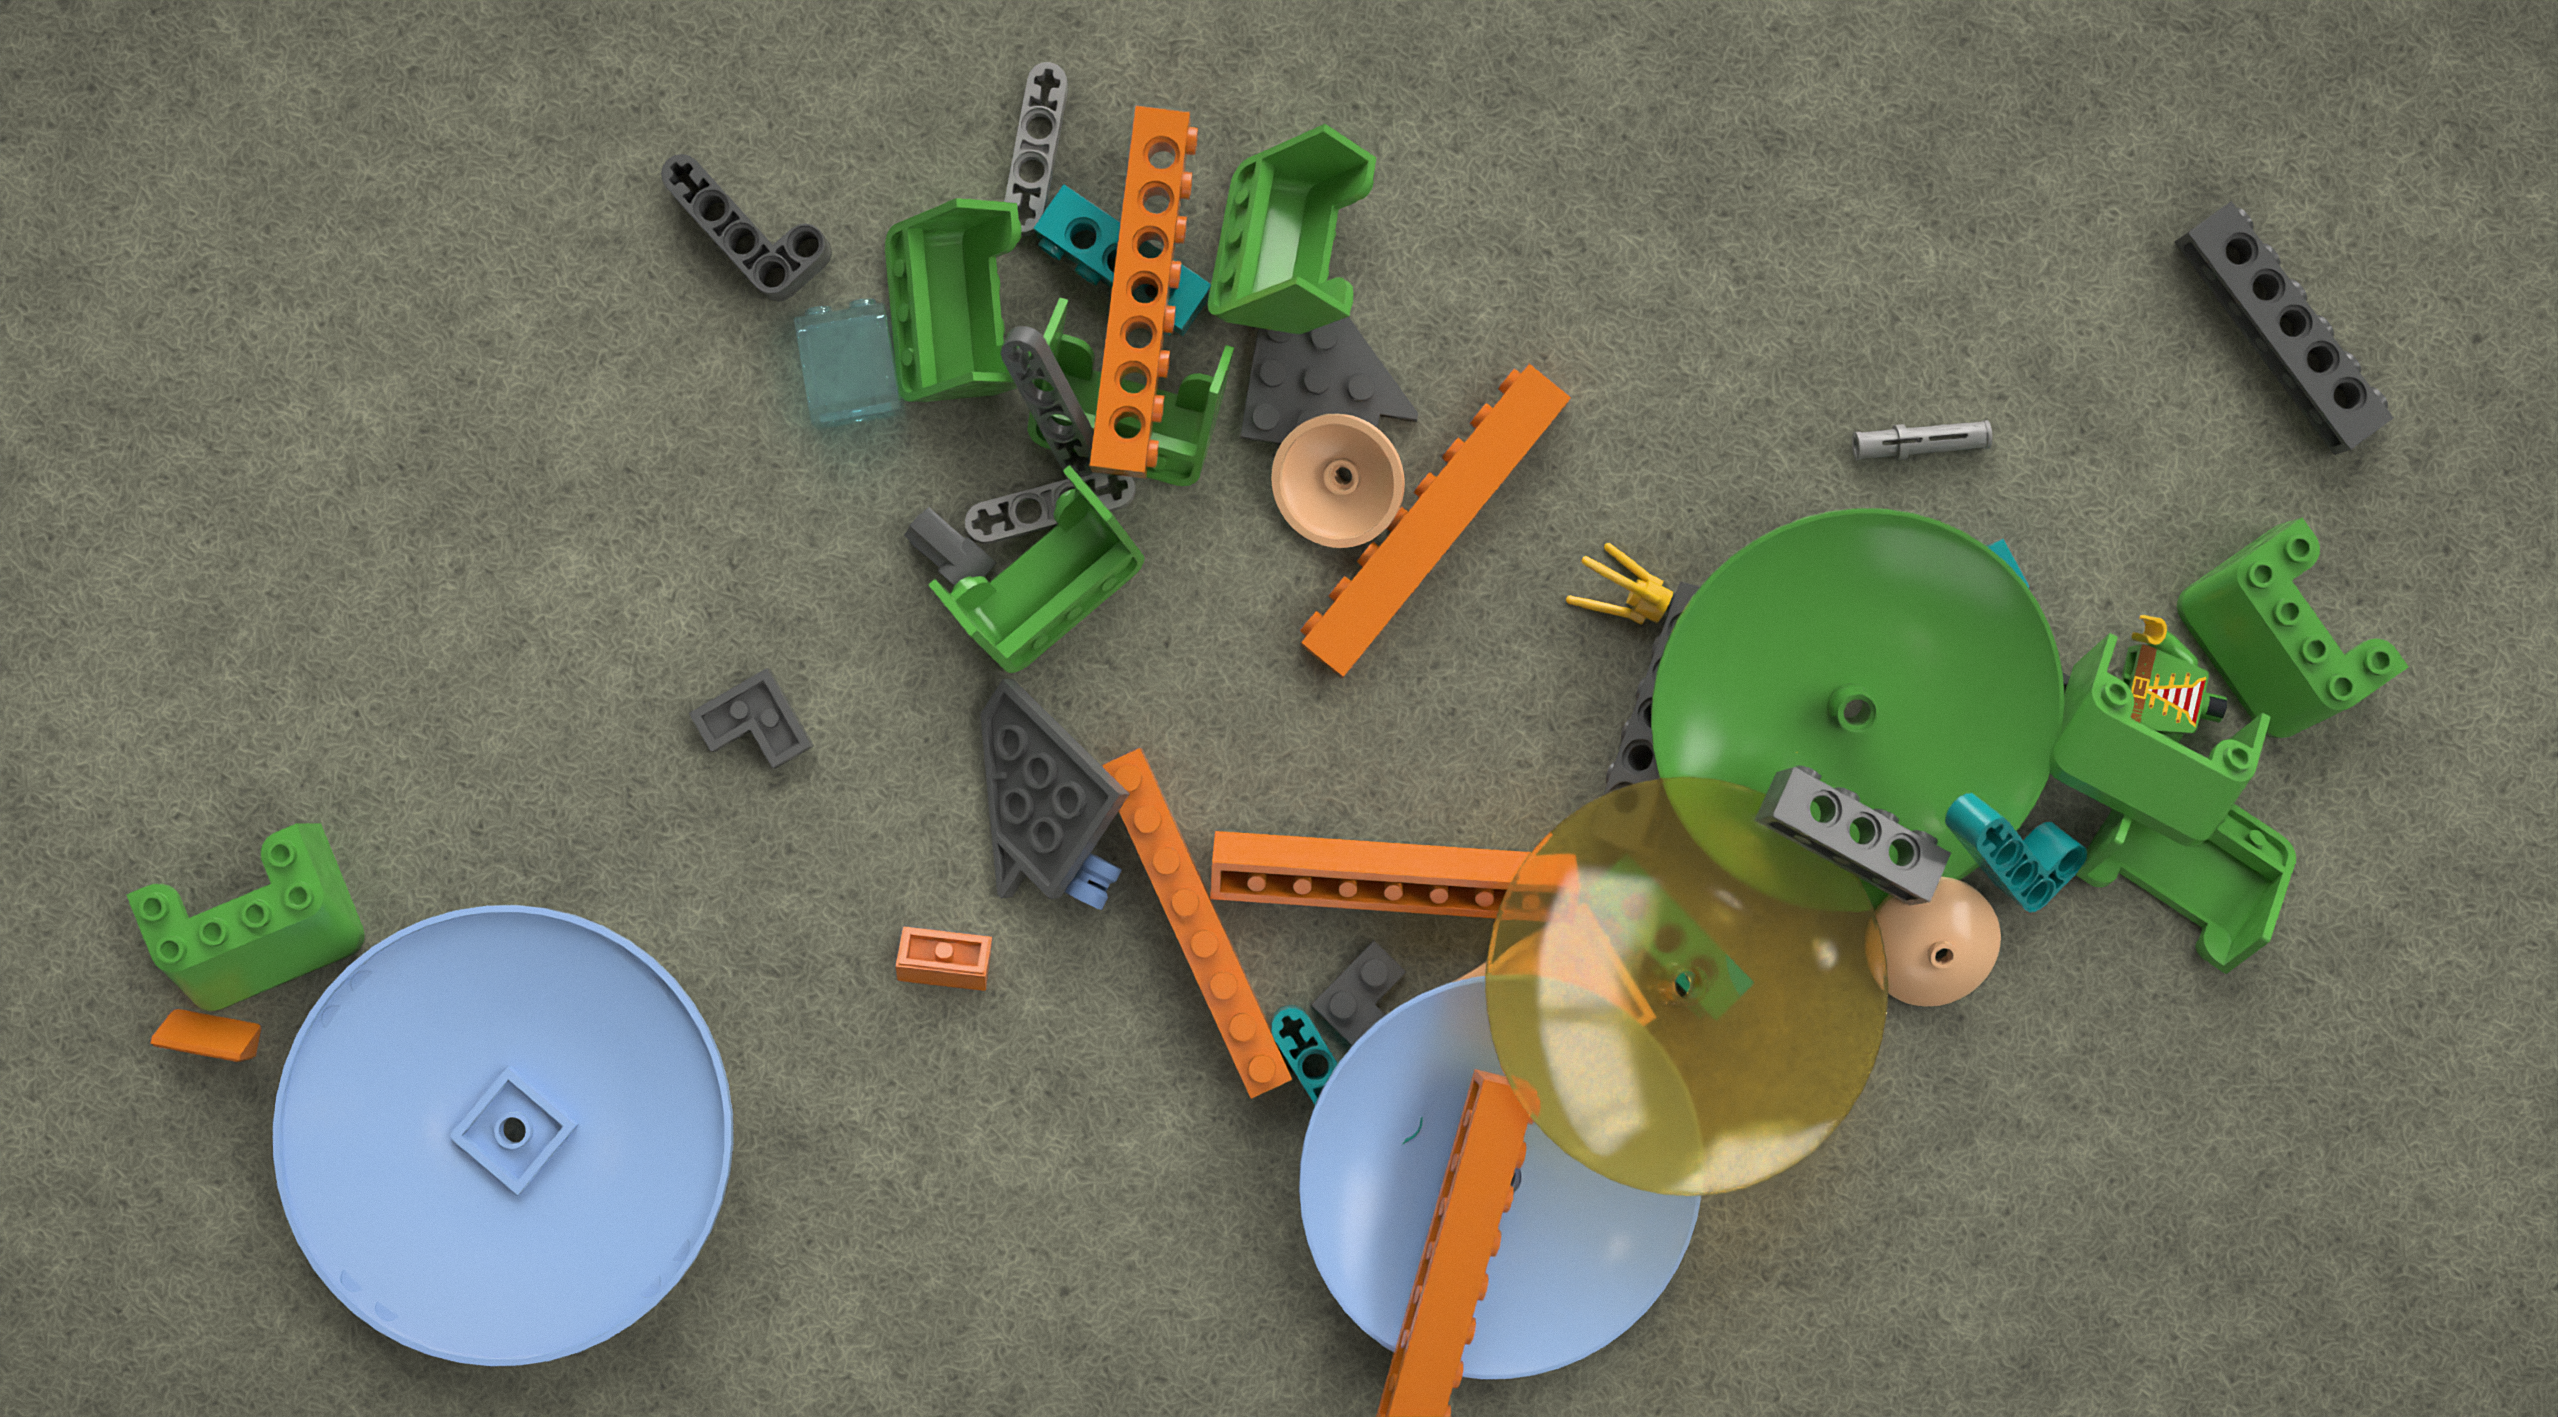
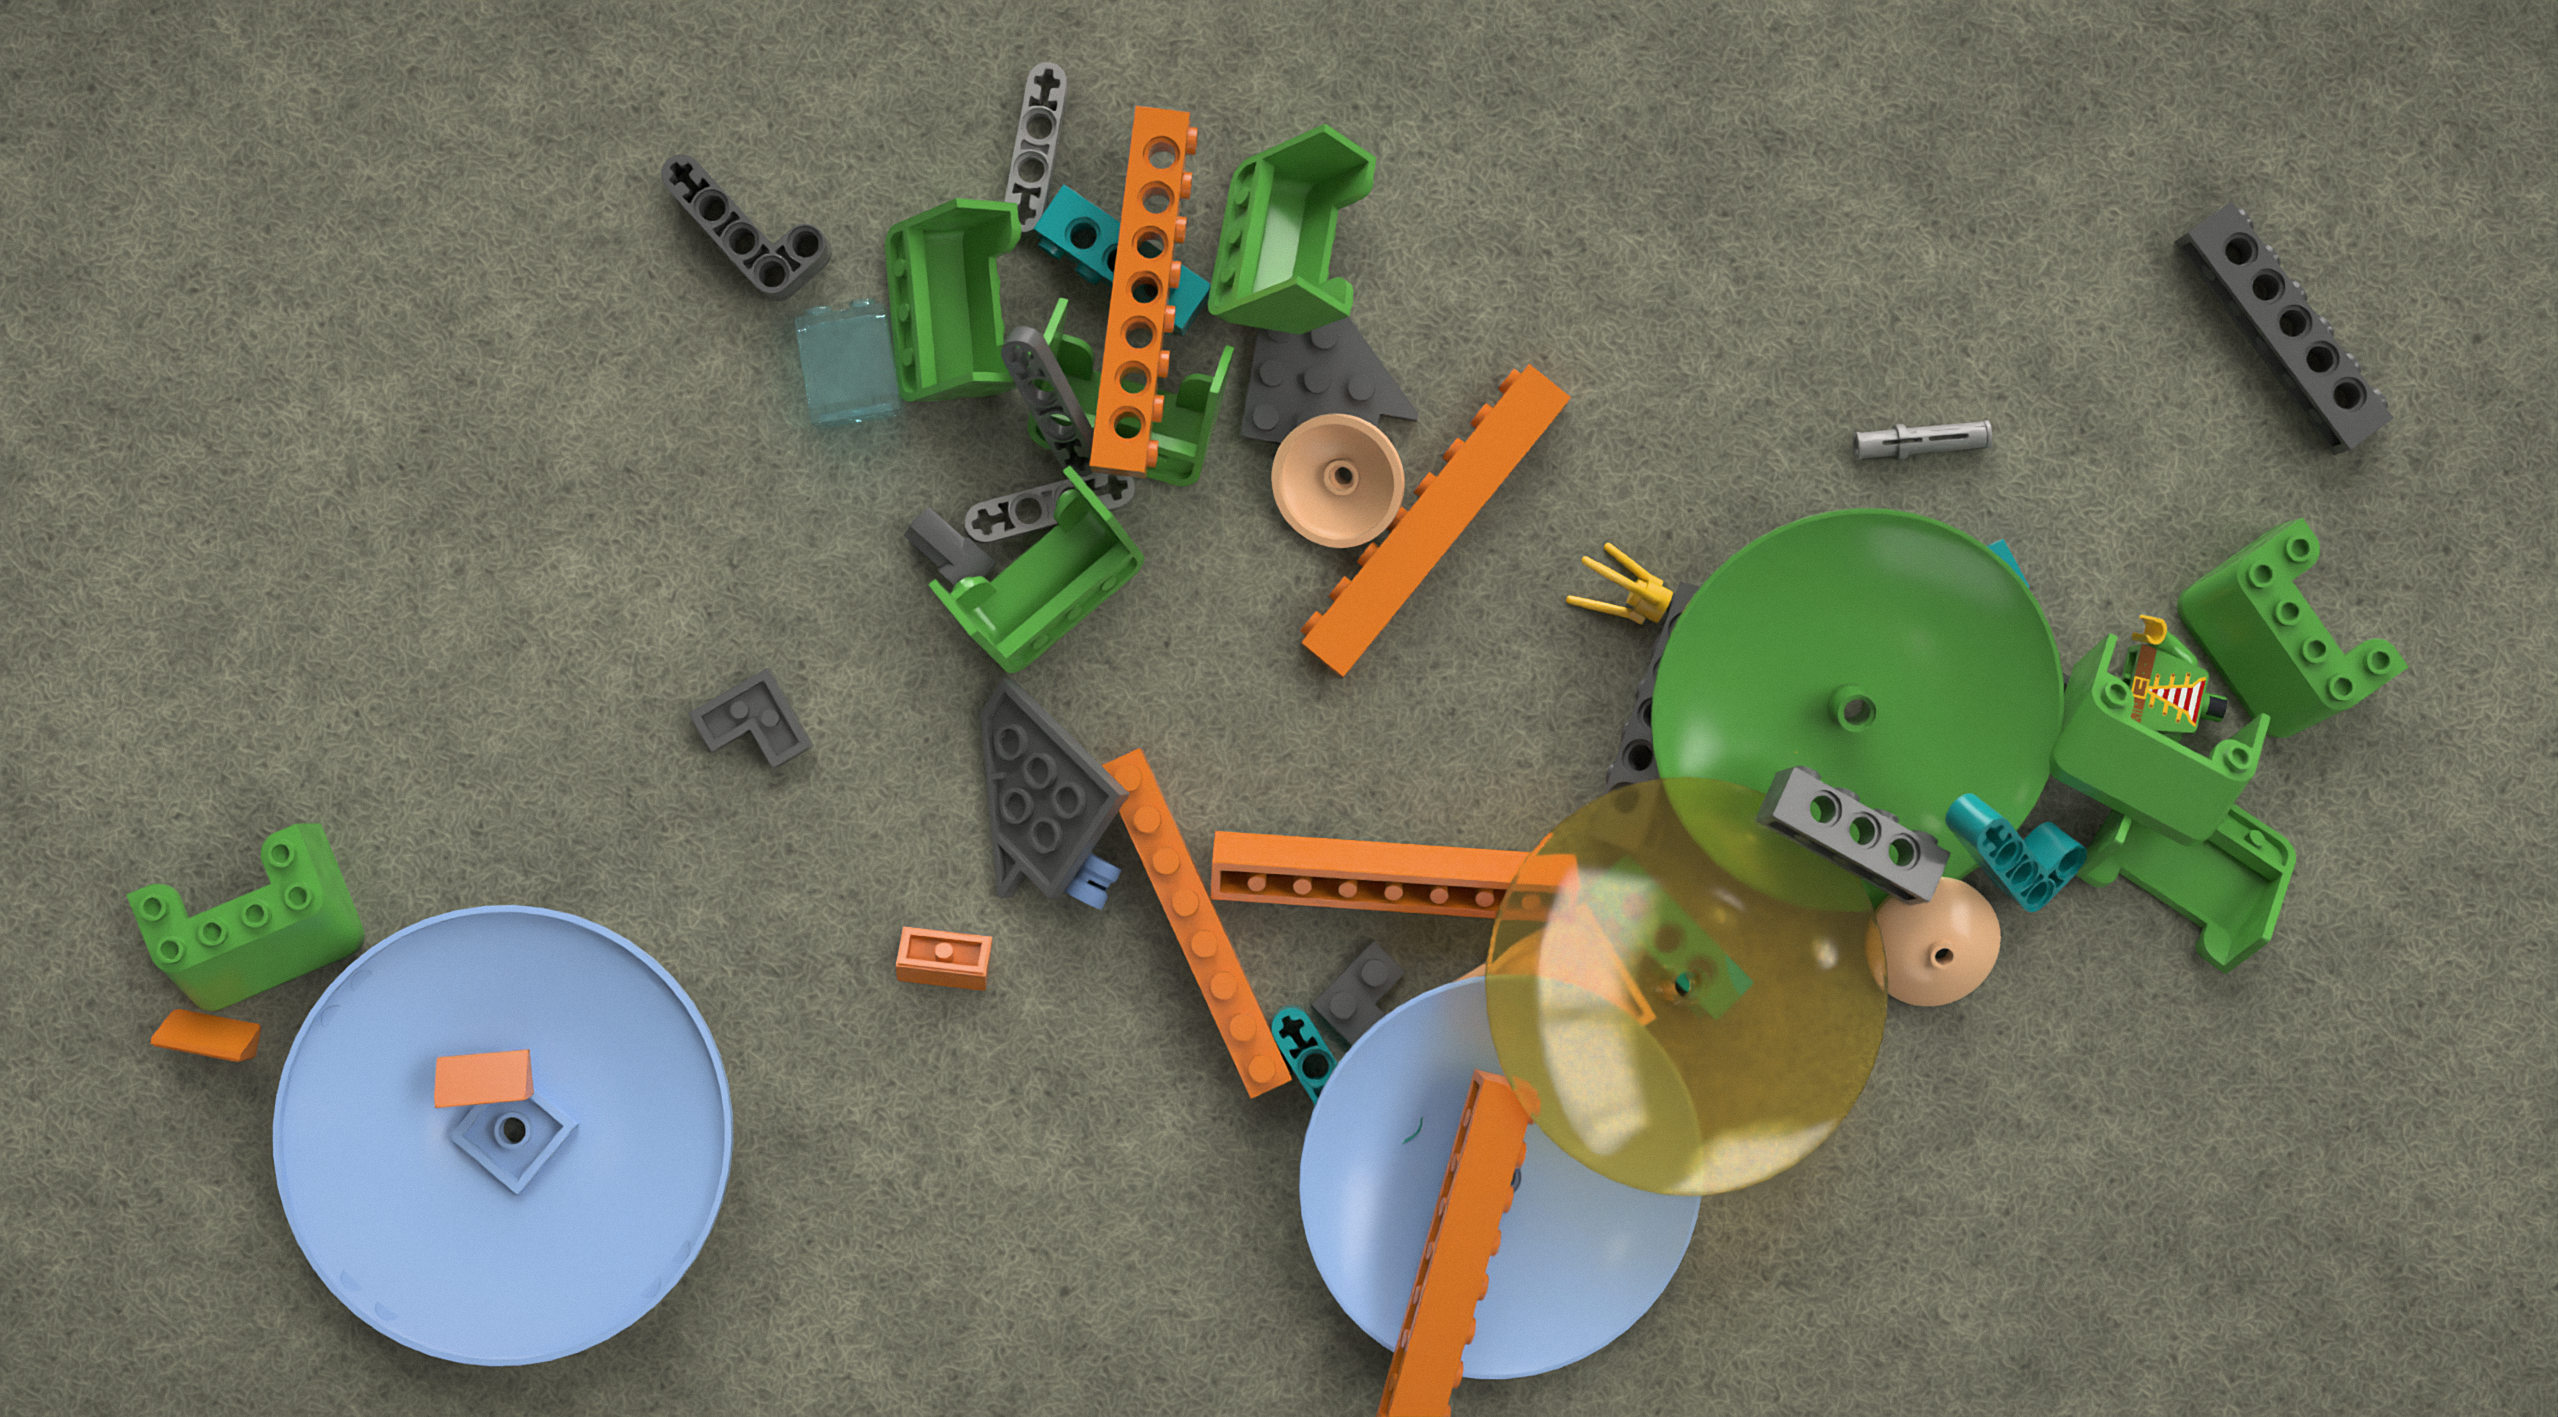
(483, 1078): none -> orange slope

